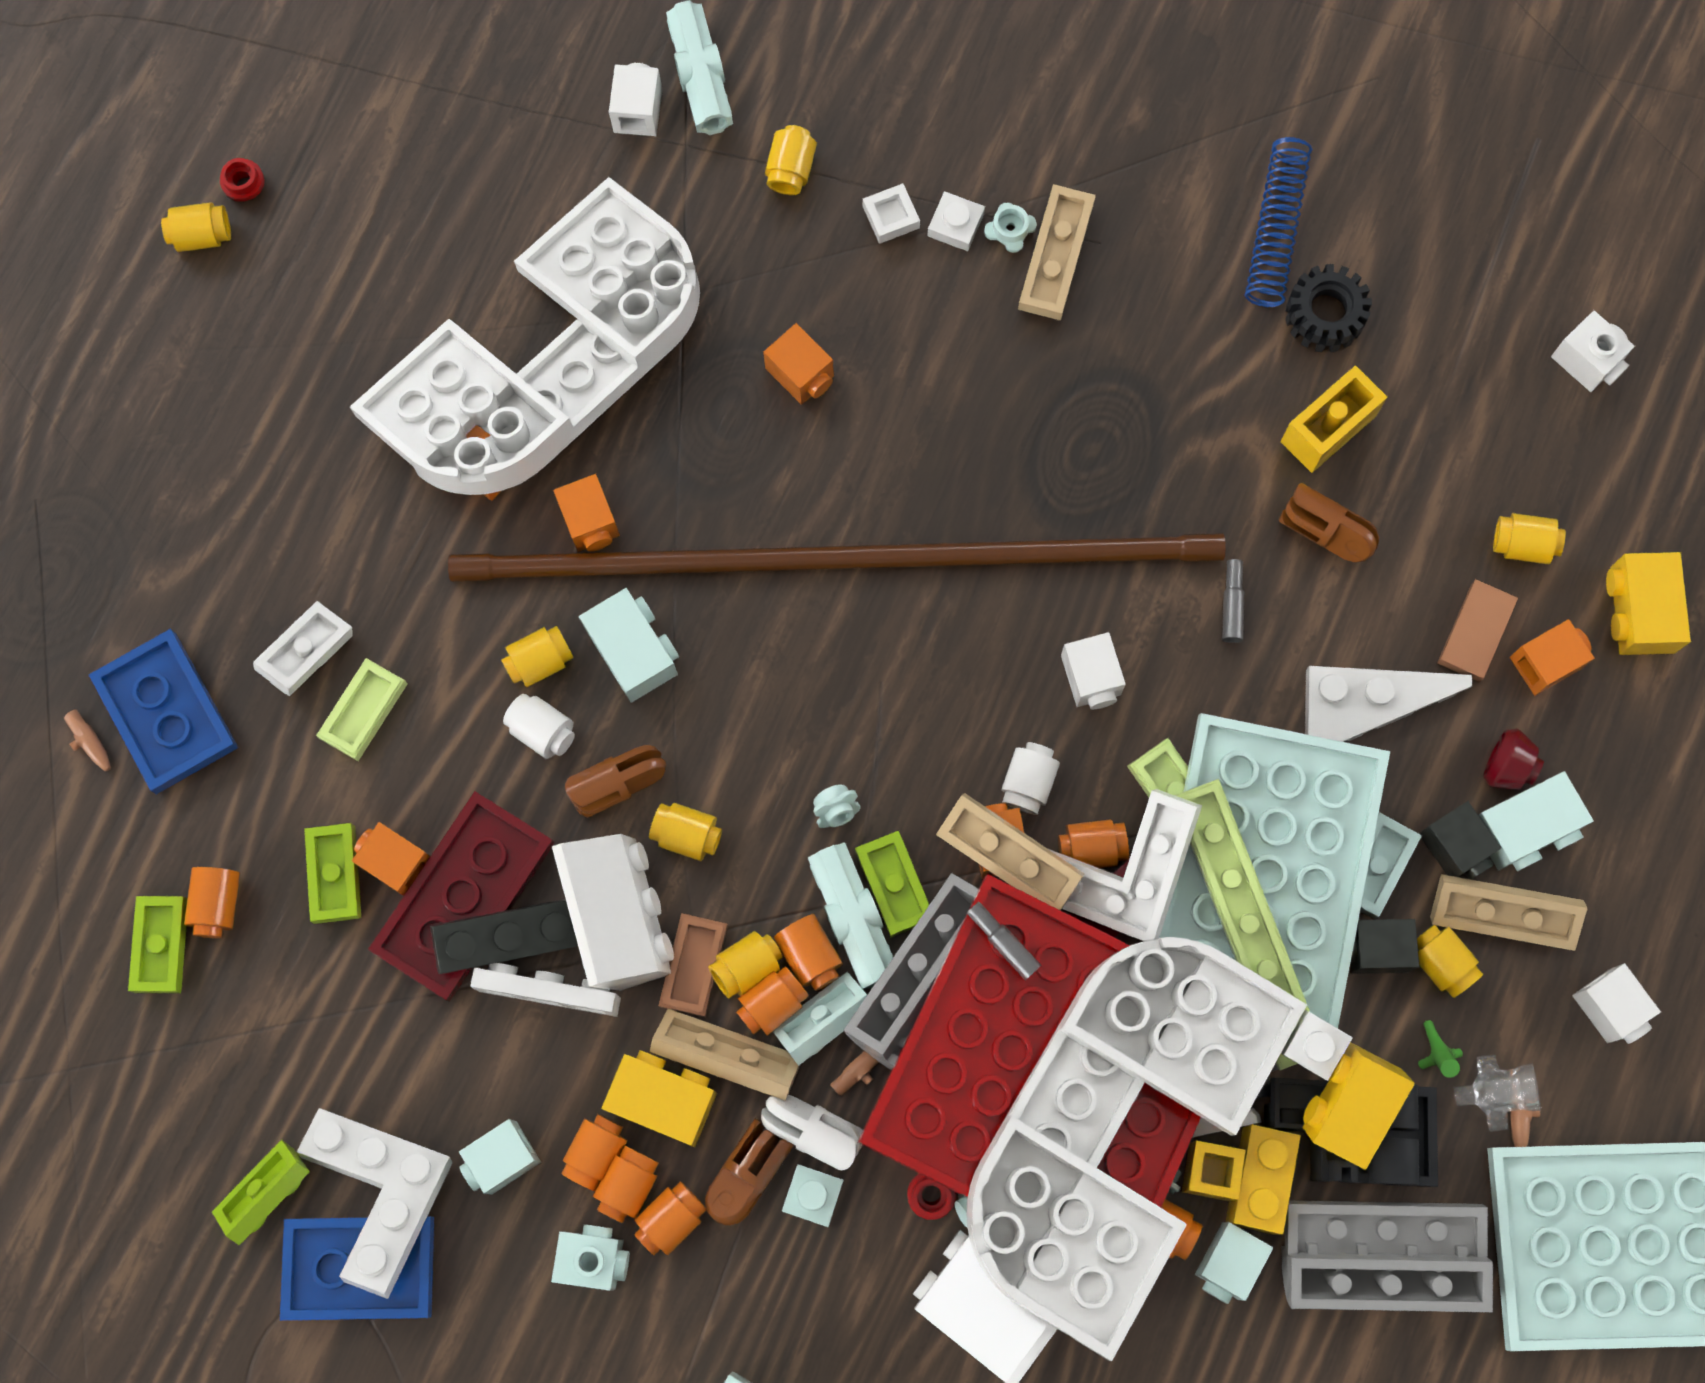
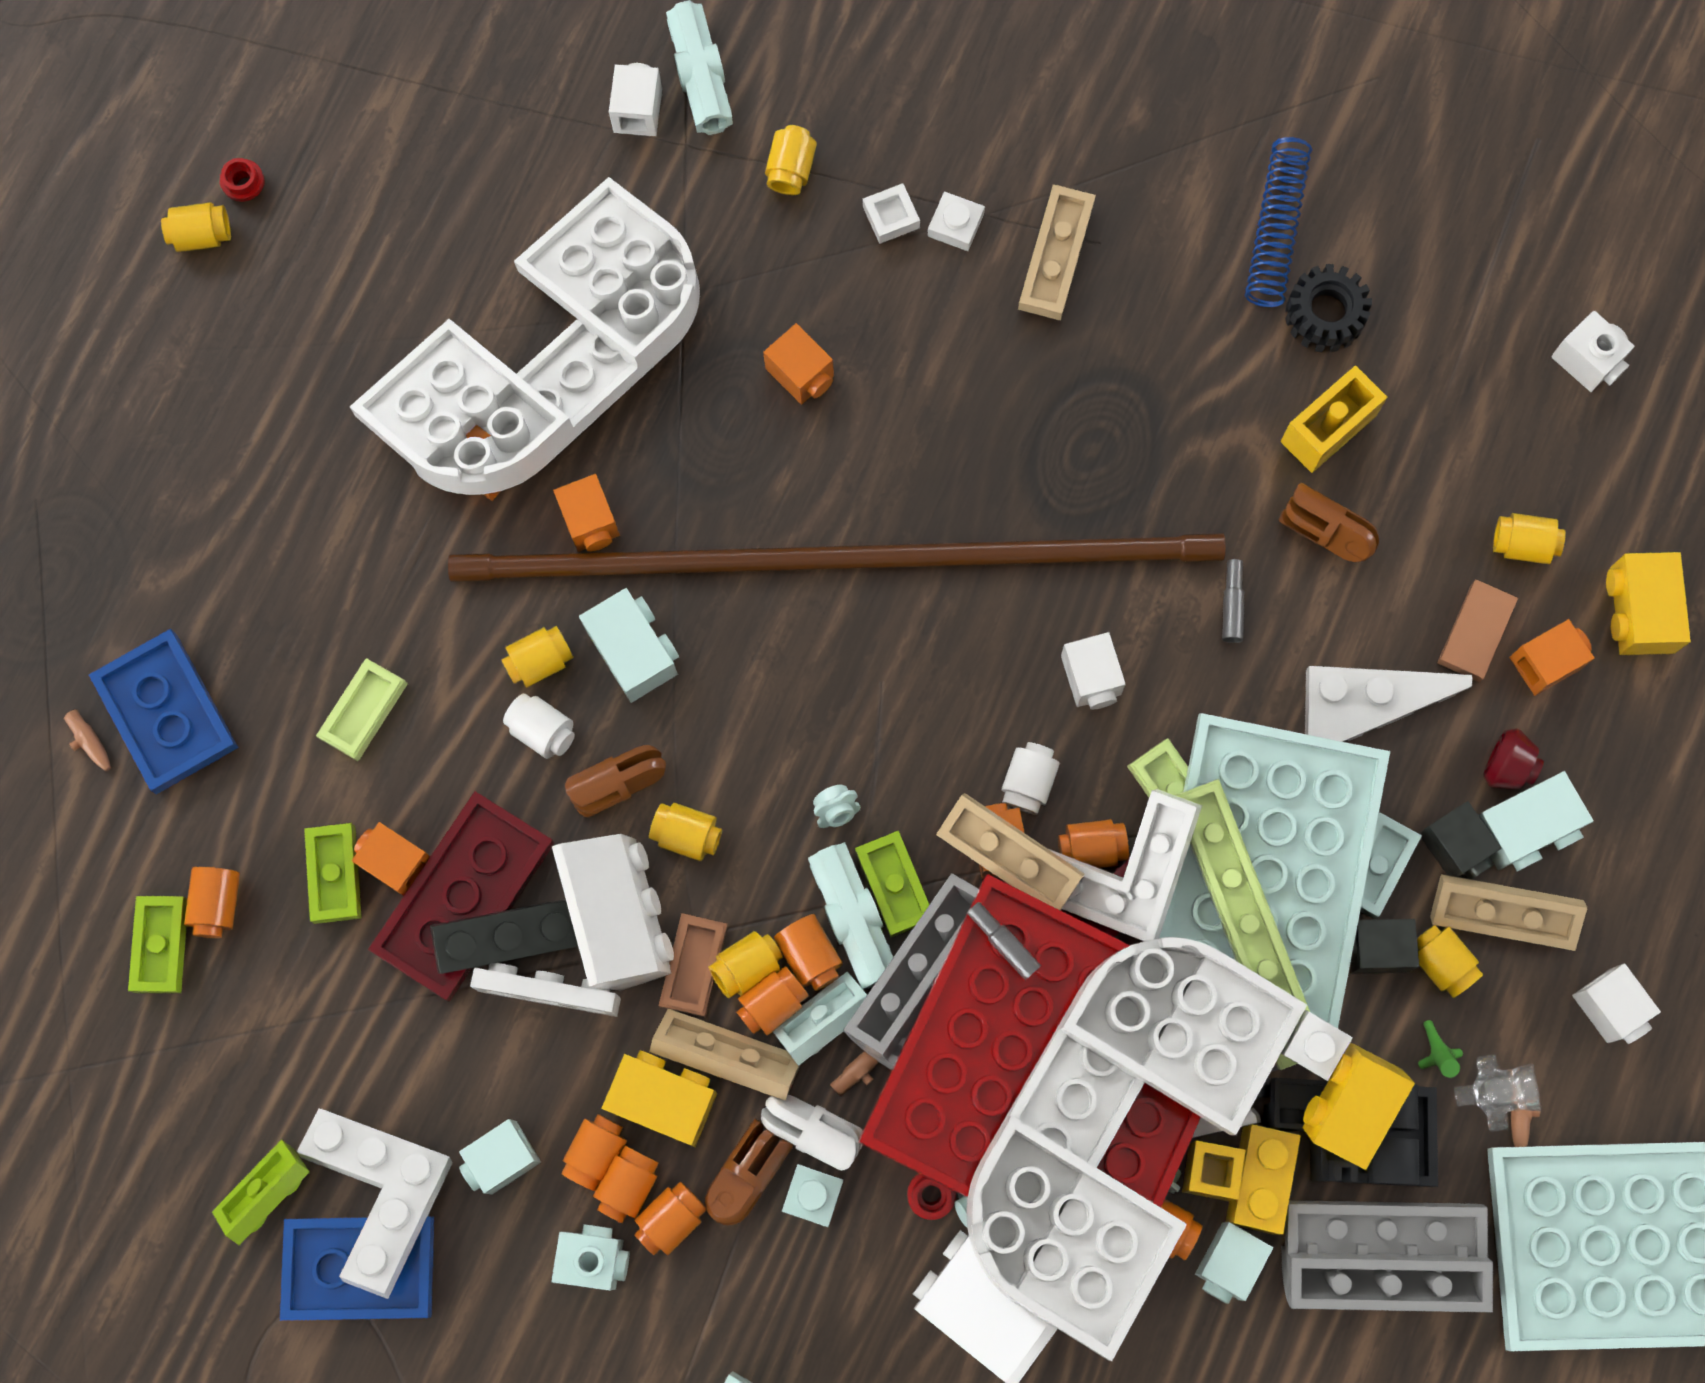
(303, 648): white plate -> none
(1010, 215): light aqua plate -> none

